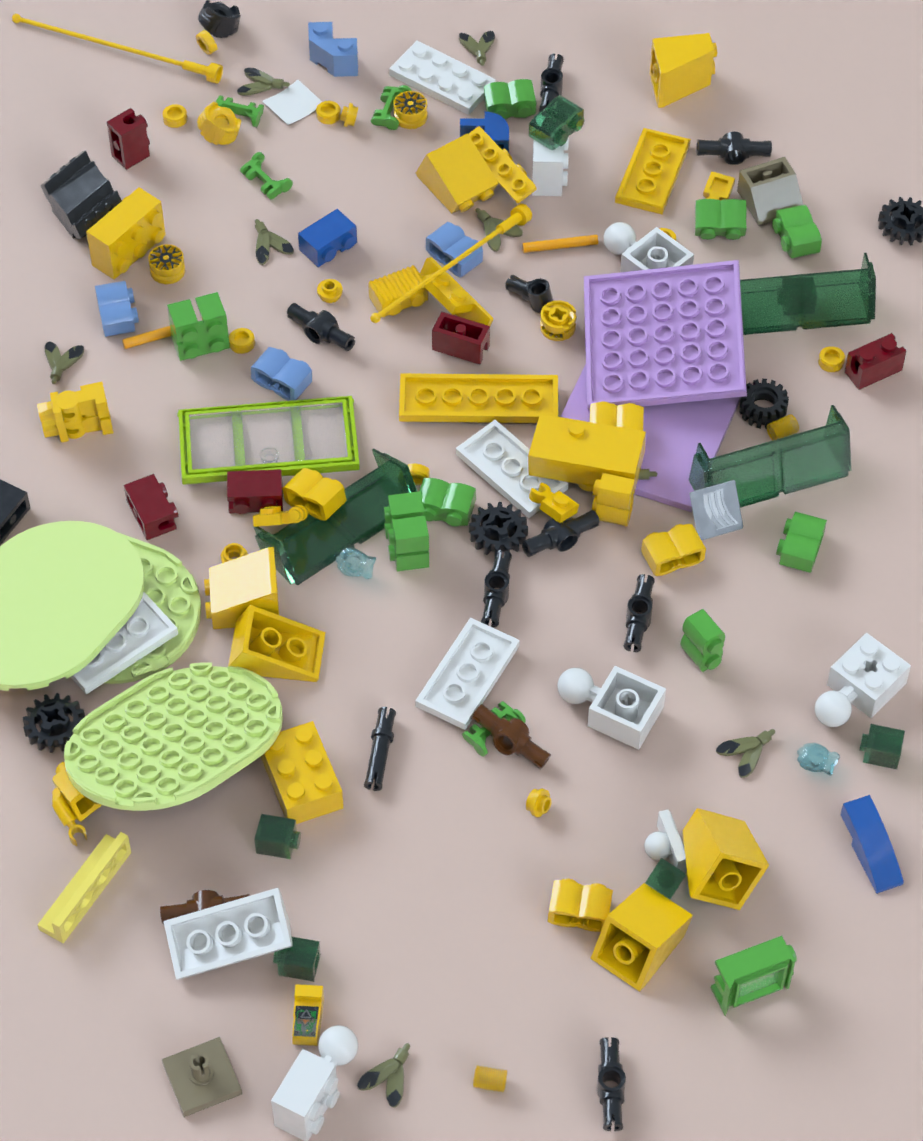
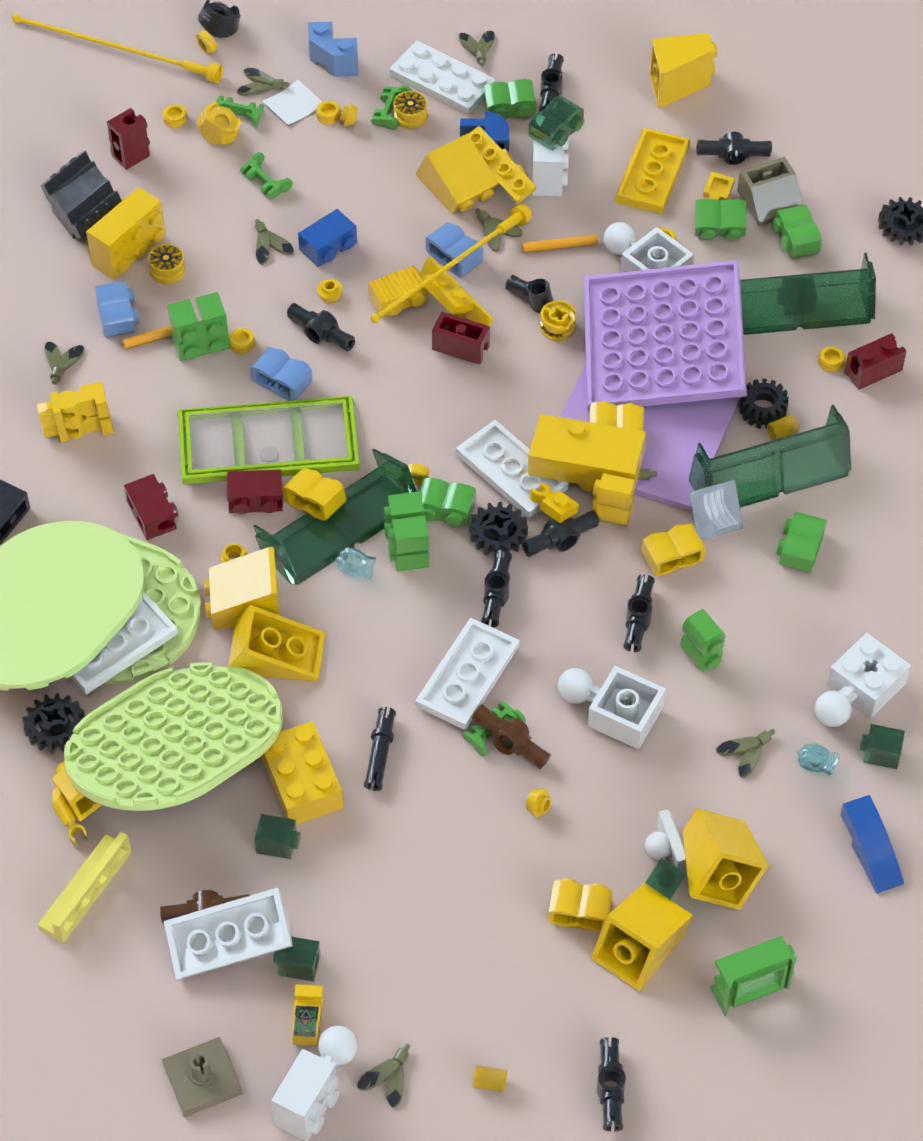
(274, 516): yellow plate -> none
(477, 397): yellow plate -> none

